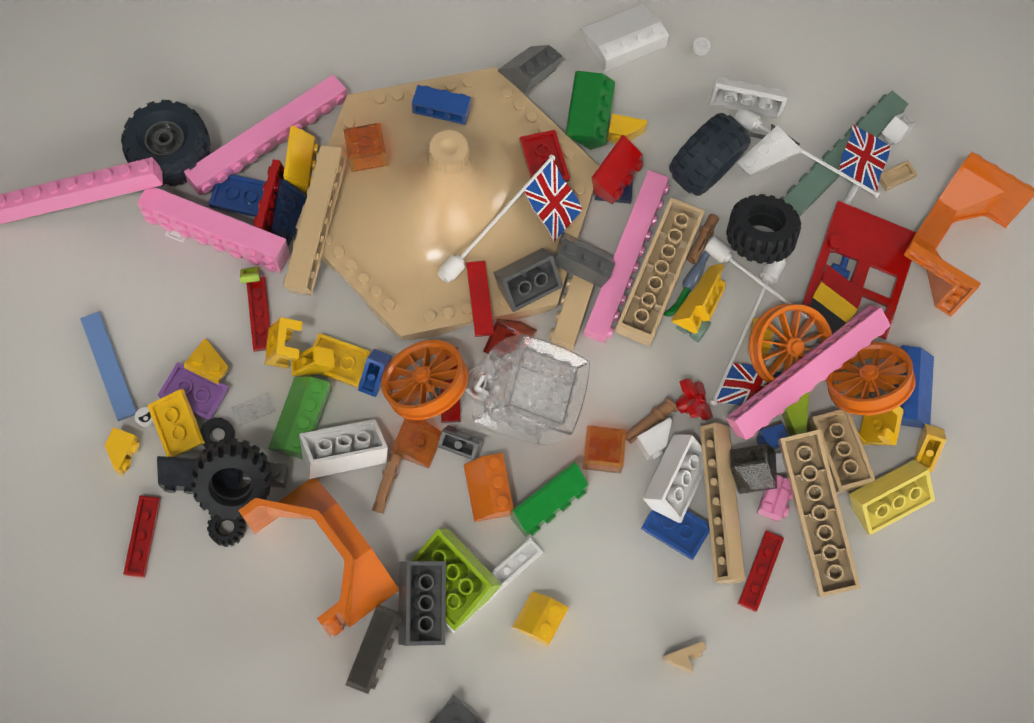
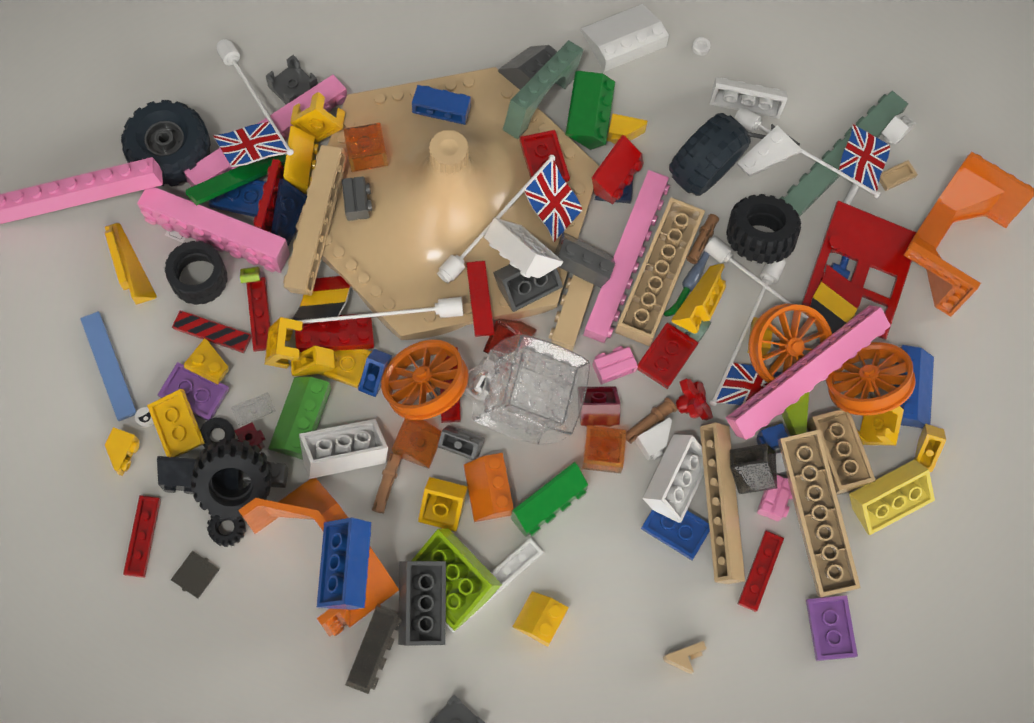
(127, 265): none -> yellow wedge
(189, 253): none -> black tyre
(195, 574): none -> clear smoke piece
(211, 331): none -> red tile
(231, 180): none -> green tile
(250, 434): none -> dark red brick
(255, 140): none -> flag
(291, 82): none -> dark grey panel
(316, 119): none -> yellow panel
(331, 296): none -> flag
(336, 335): none -> red plate
(344, 564): none -> blue slope
(356, 199): none -> dark grey brick
(442, 503): none -> yellow slope
(521, 248): none -> white slope
(557, 70): none -> sand green arch
(600, 407): none -> dark red slope
(614, 365): none -> bright pink brick
(667, 355): none -> red plate
(831, 628): none -> medium lavender plate

